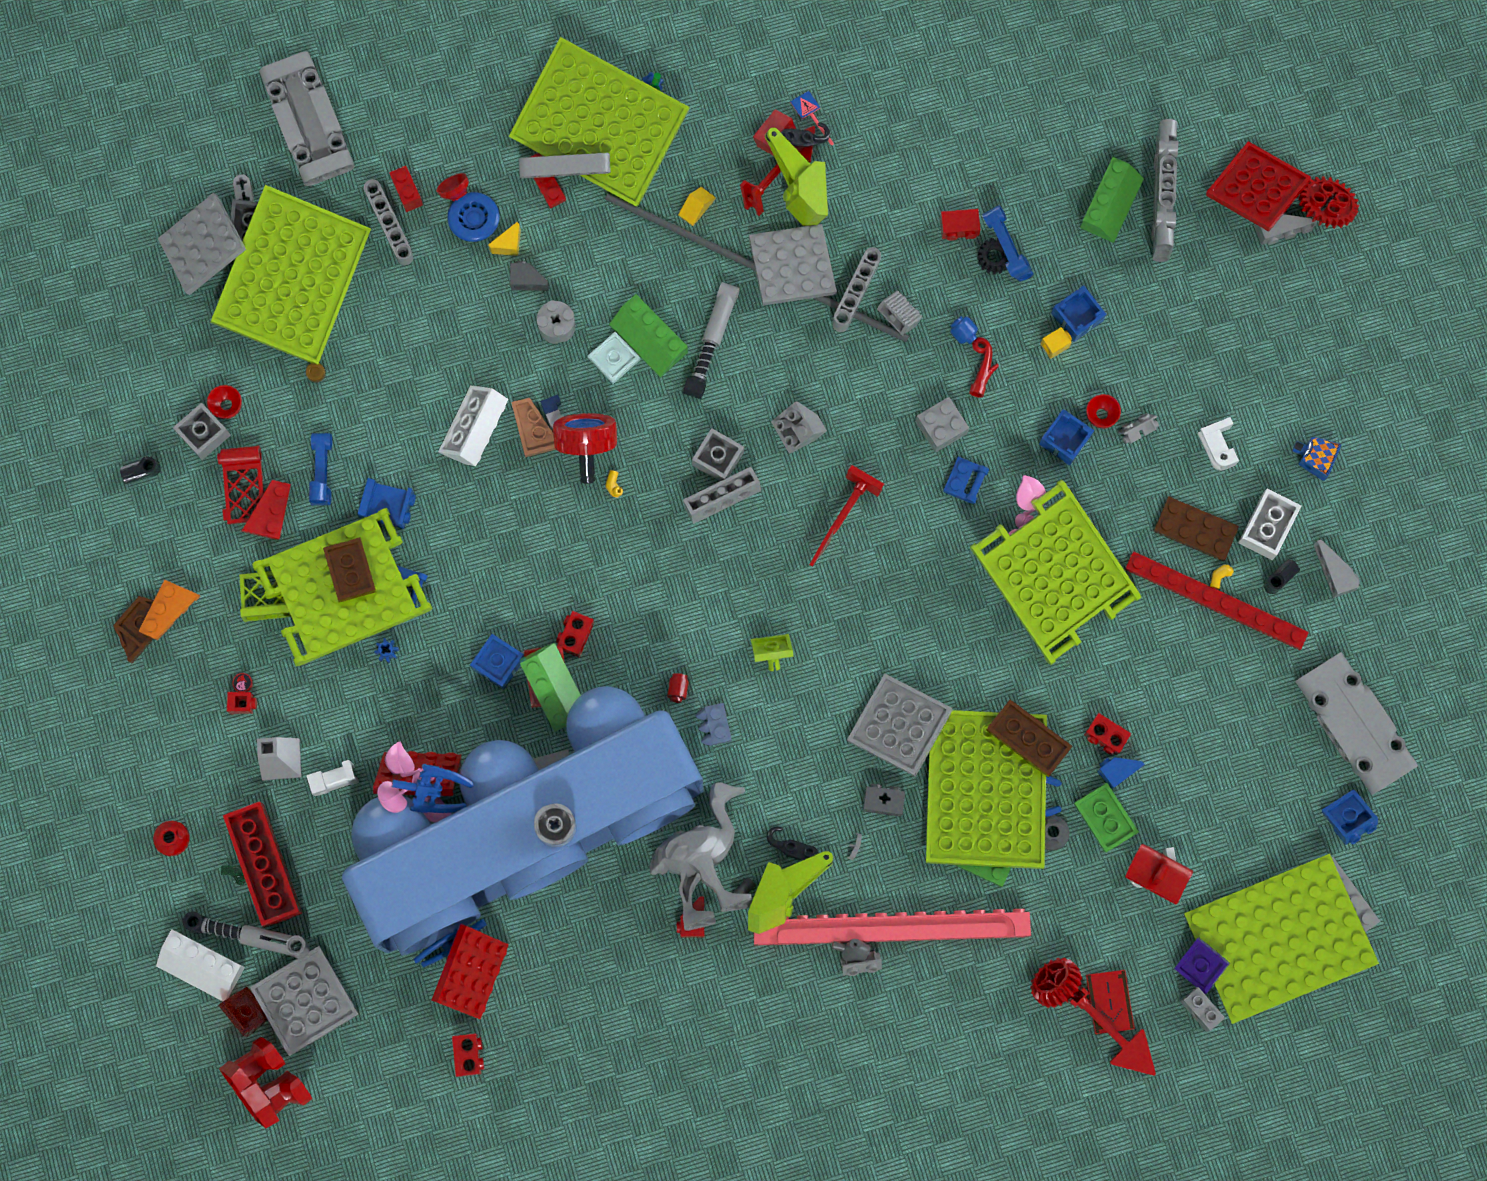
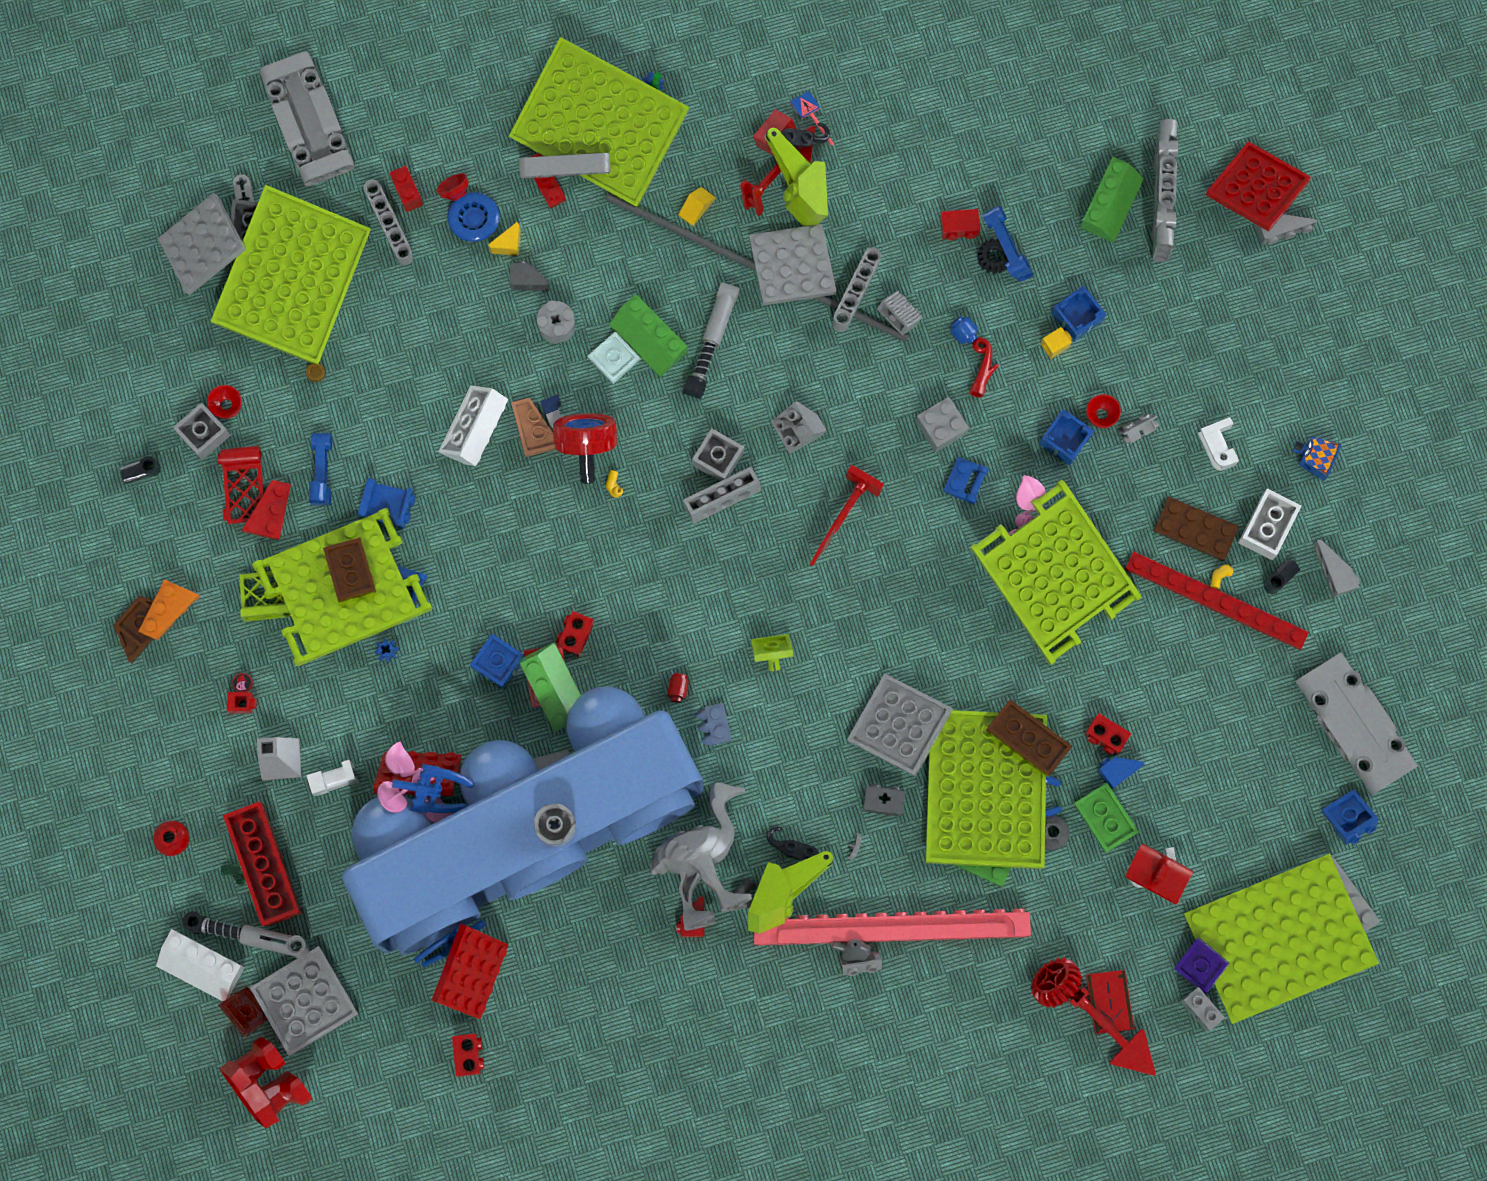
(1339, 210): red gear -> none

